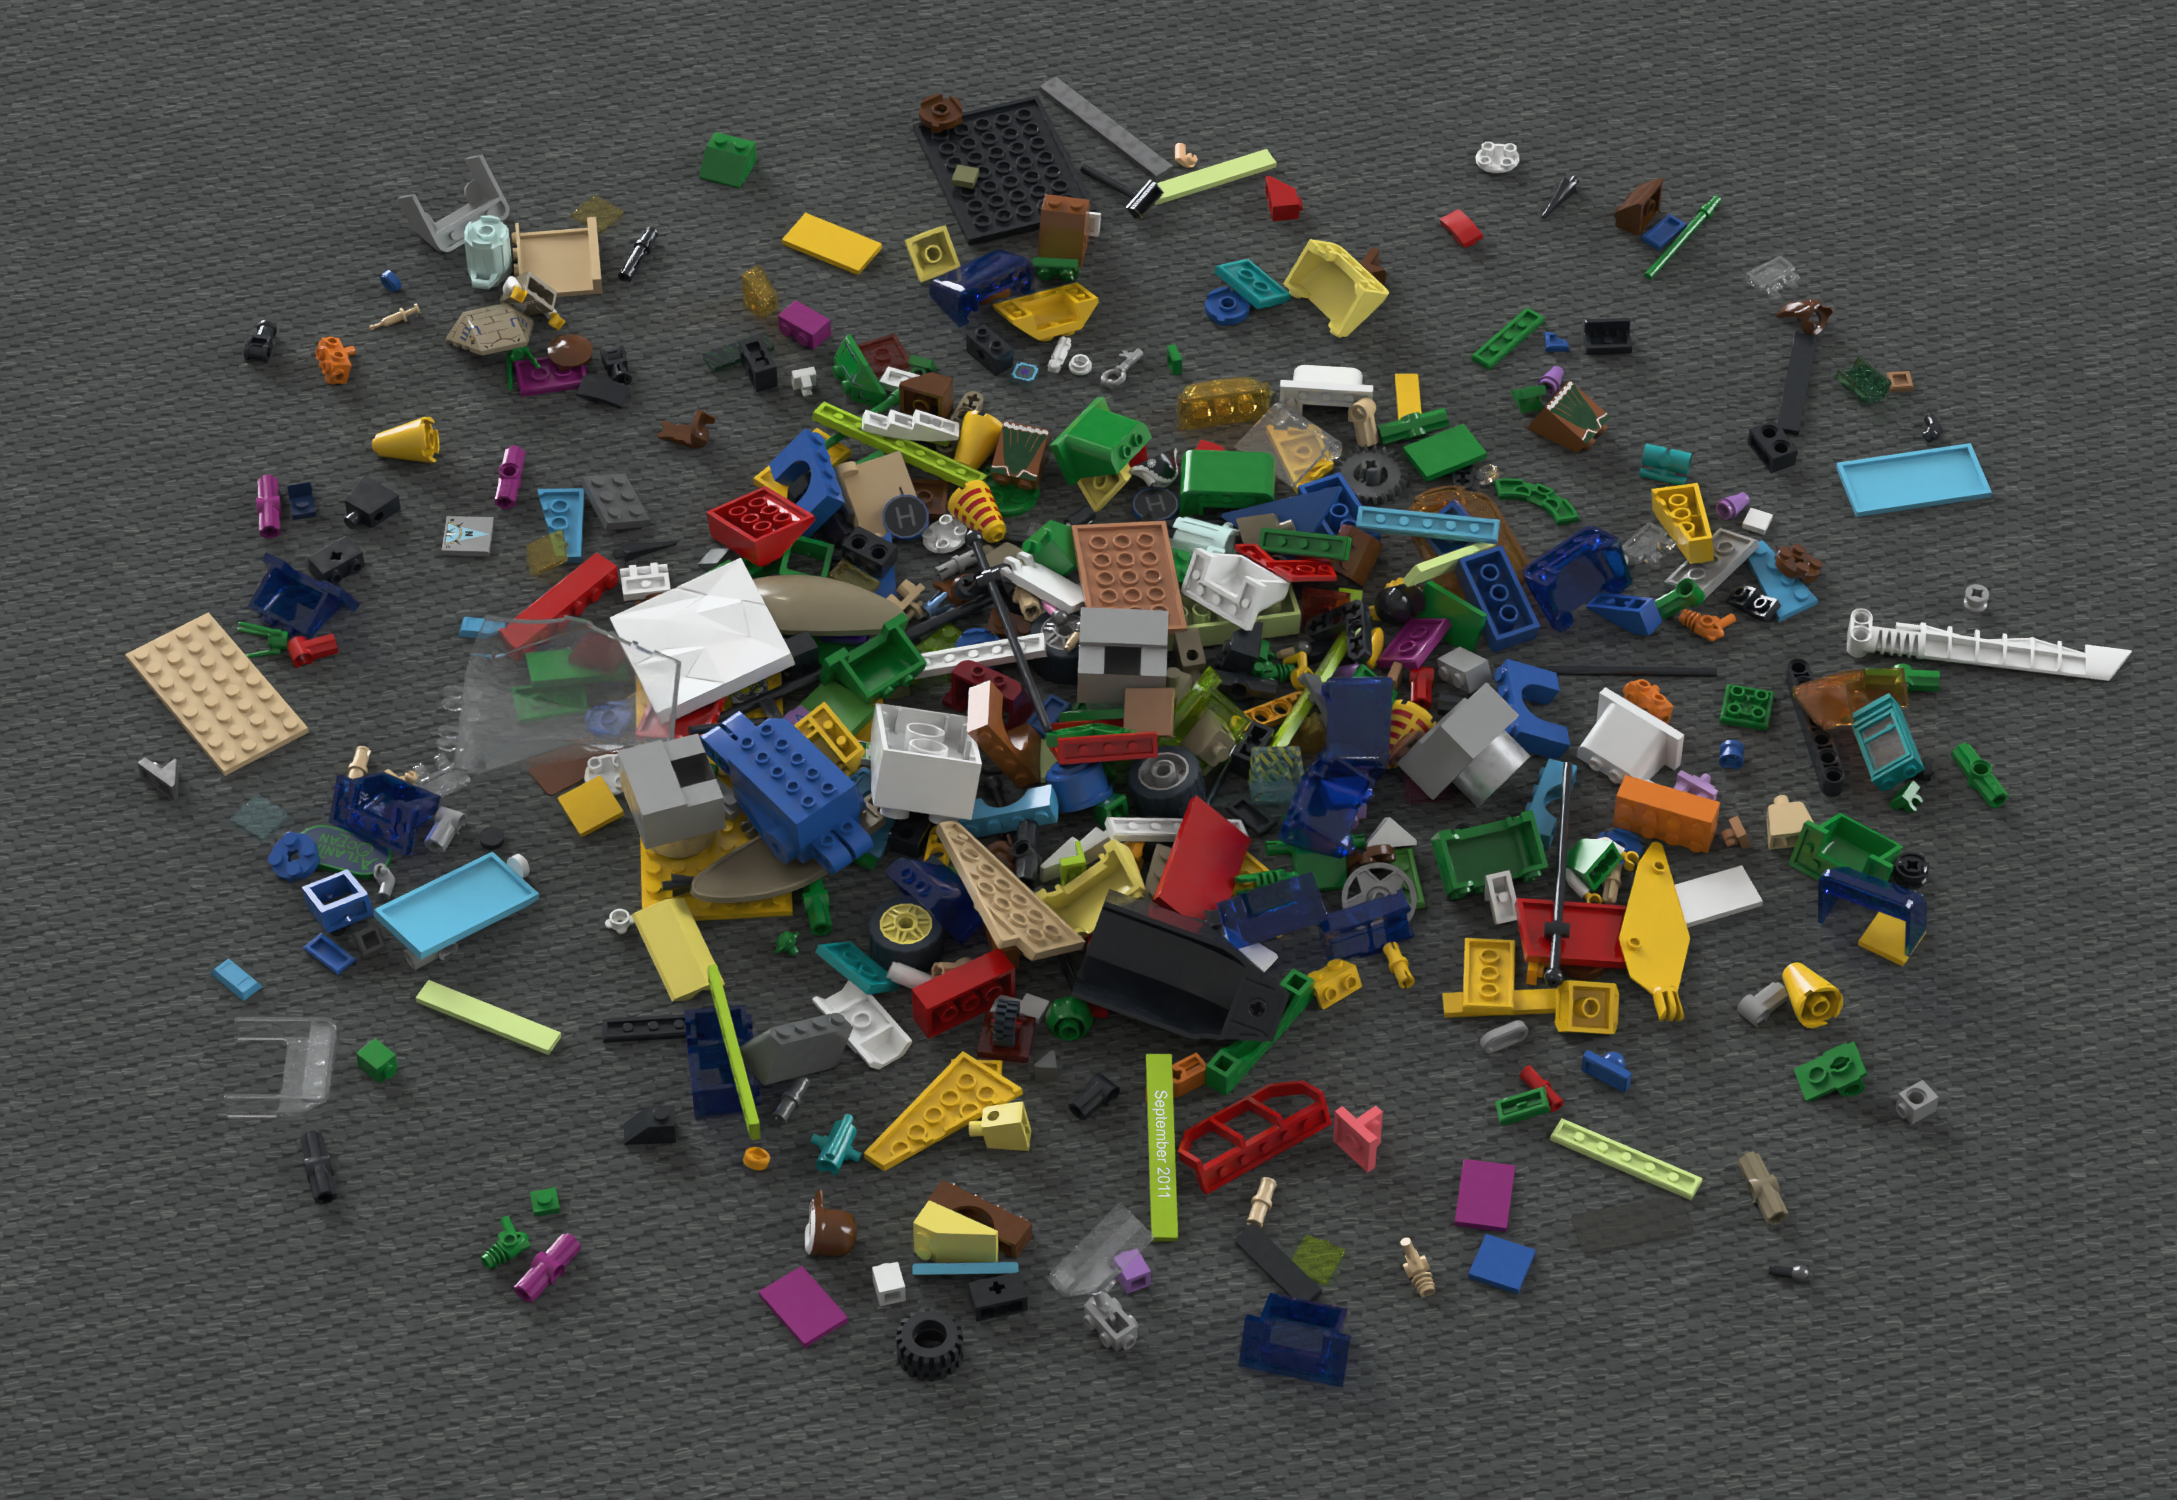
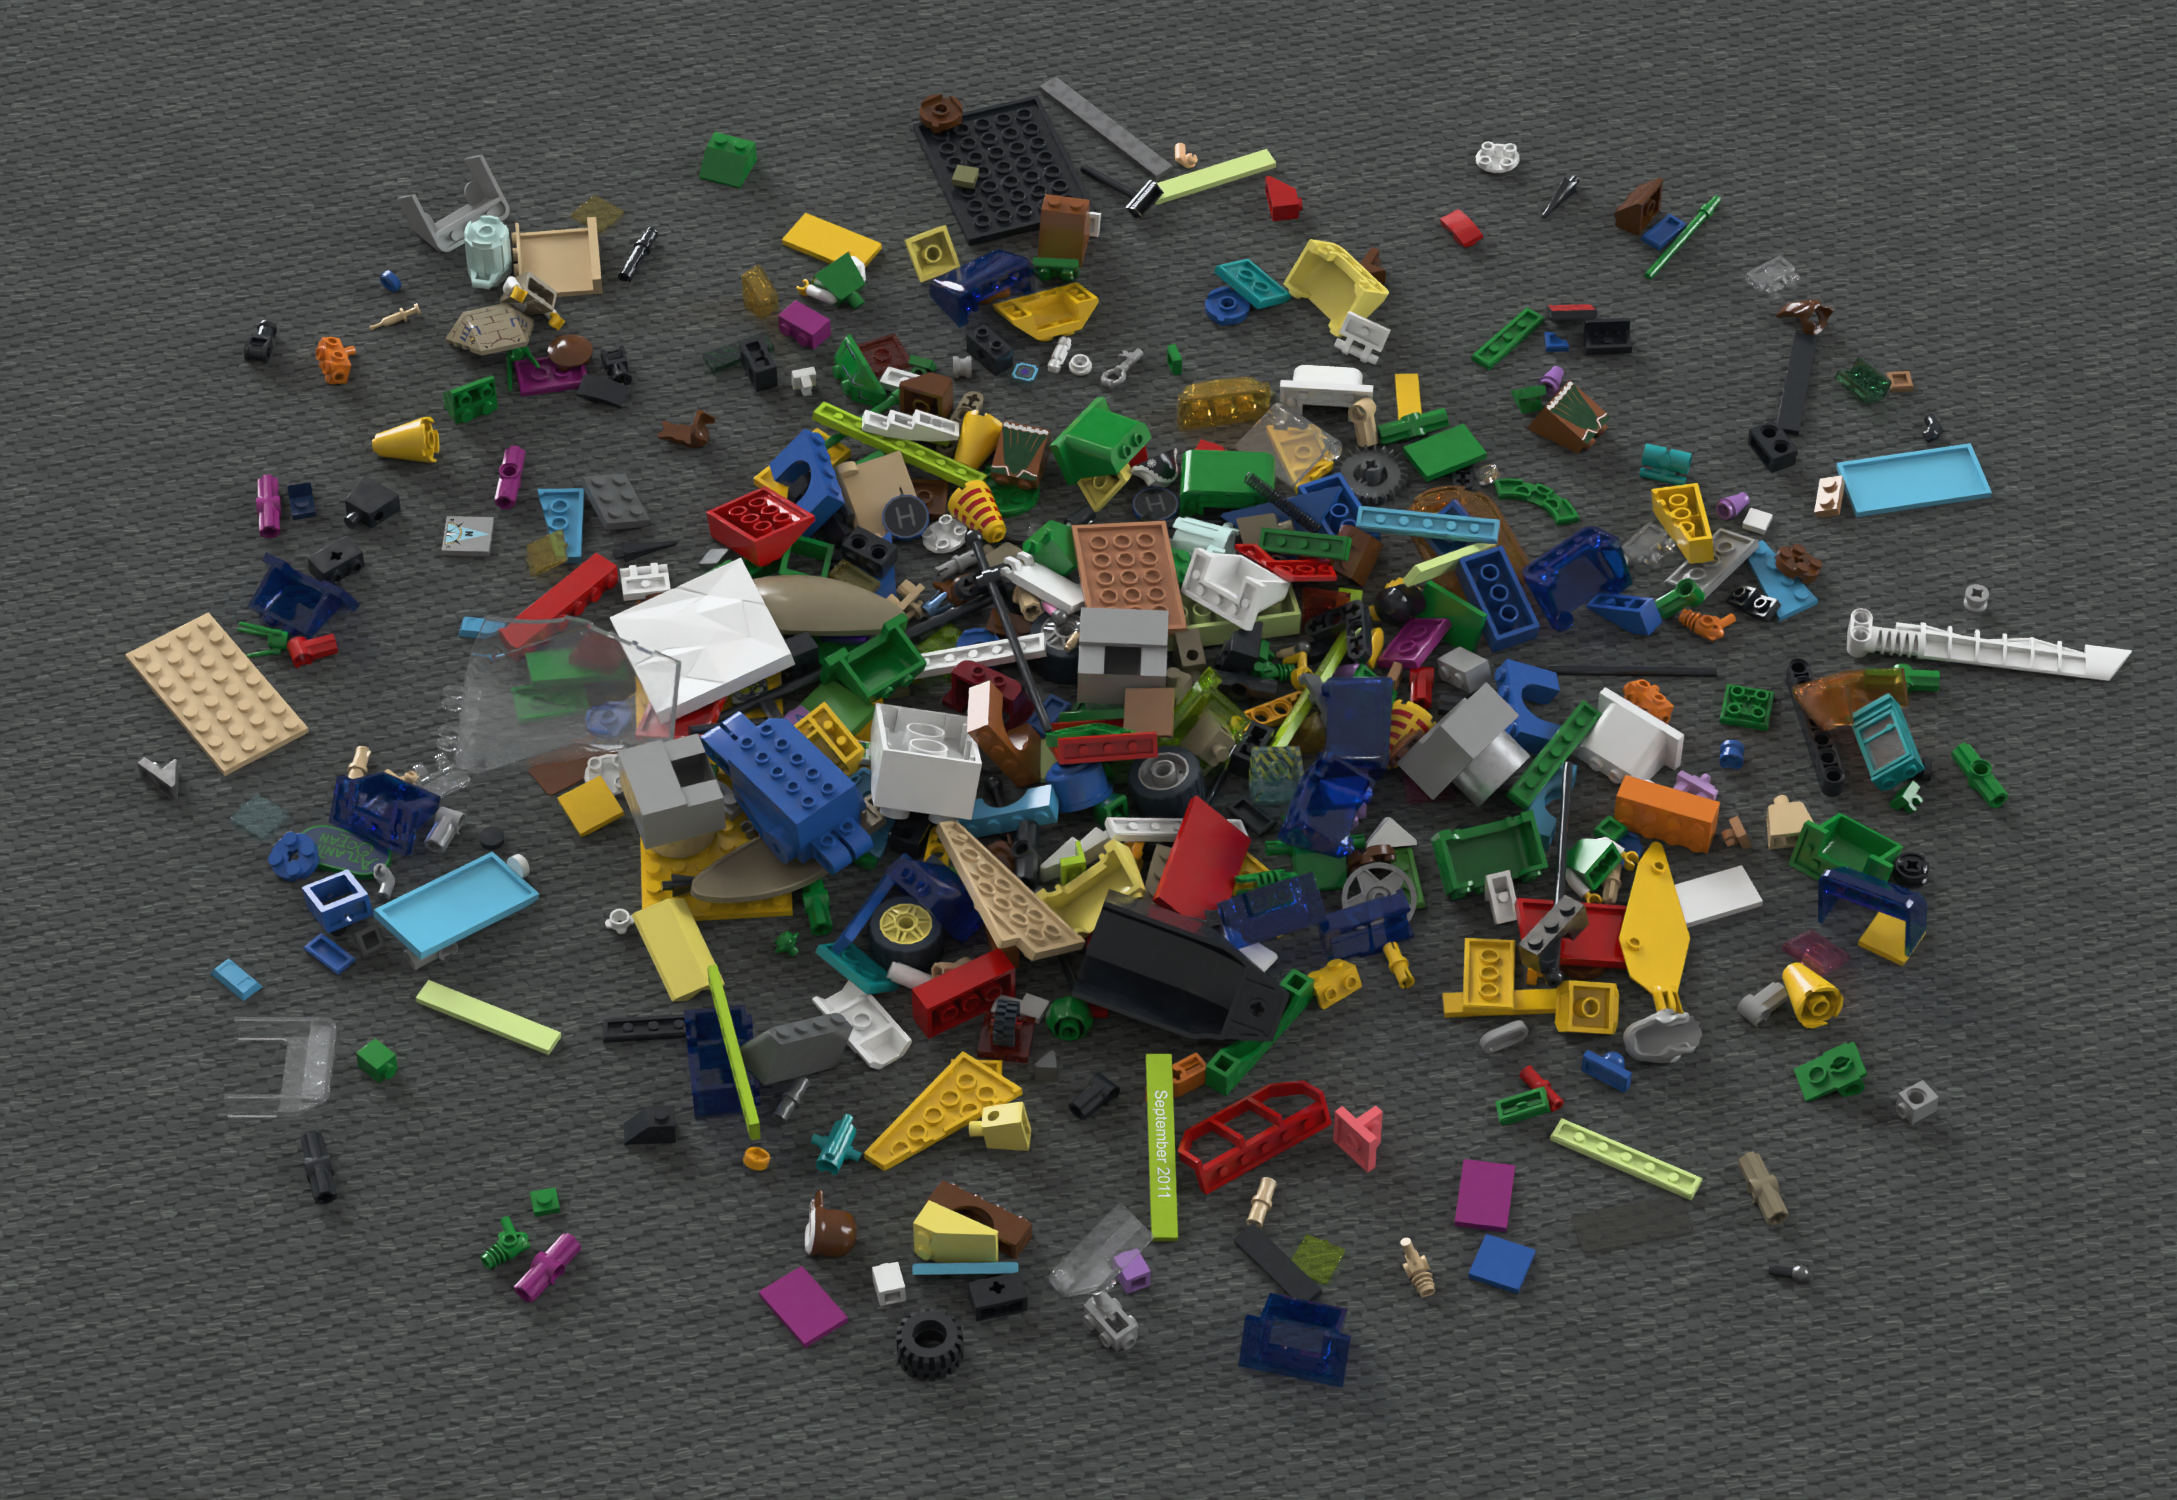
(471, 400): none -> green slope
(838, 282): none -> green torso
(864, 912): none -> blue tile
(962, 367): none -> light grey wheel
(1277, 496): none -> black piece
(1364, 332): none -> white plate
(1539, 946): none -> black arch
(1553, 755): none -> green tile
(1569, 312): none -> black tile
(1611, 829): none -> green tile
(1662, 1037): none -> light grey hair
(1816, 952): none -> clear pink tile
(1829, 496): none -> plate

